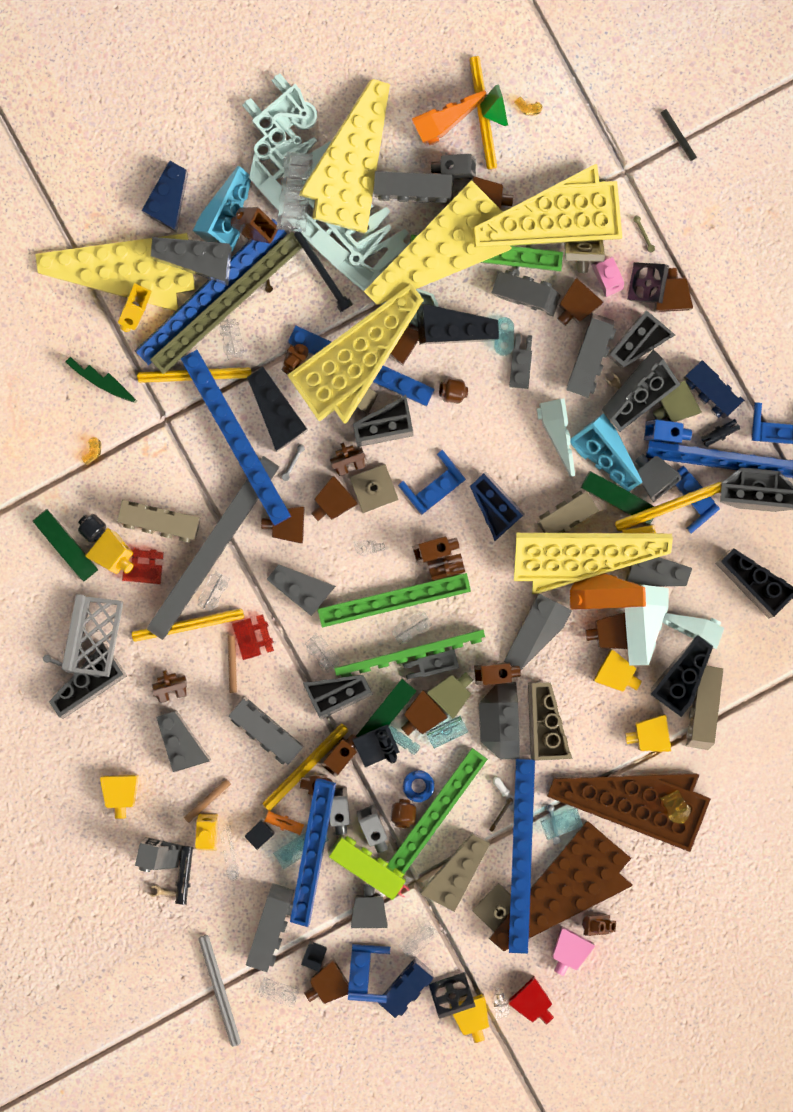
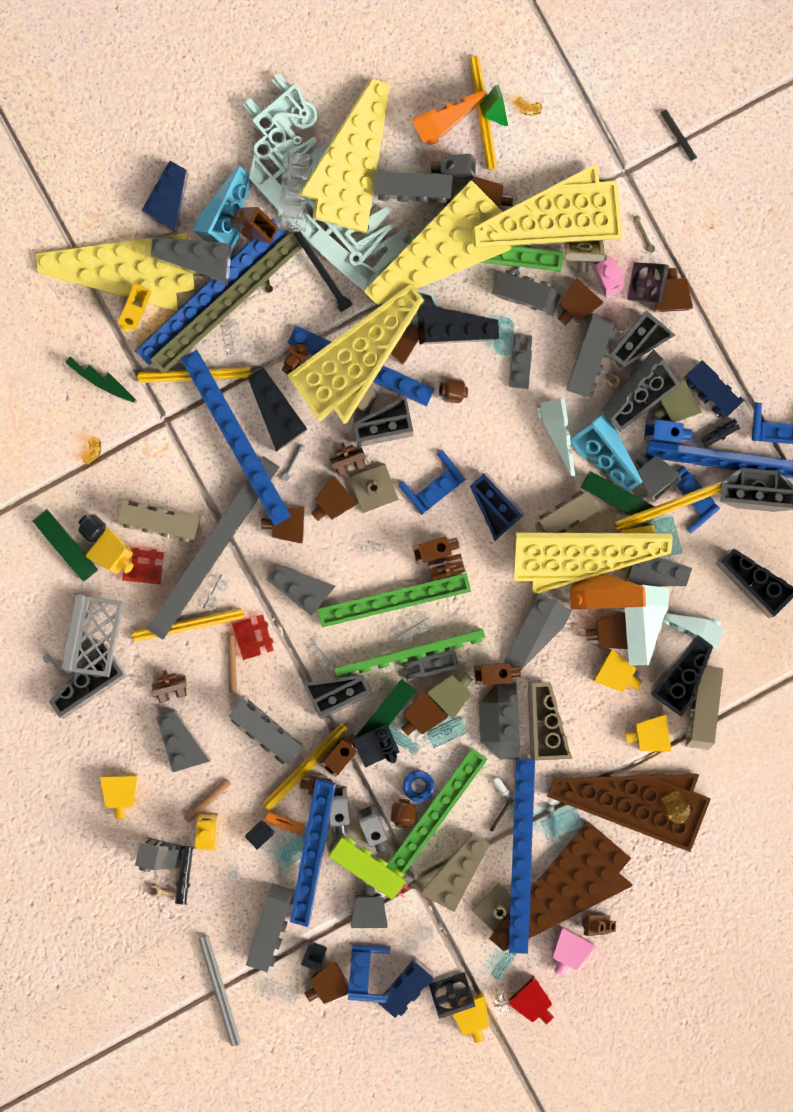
(503, 965): none -> clear light blue axle
(668, 526): none -> clear light blue plate

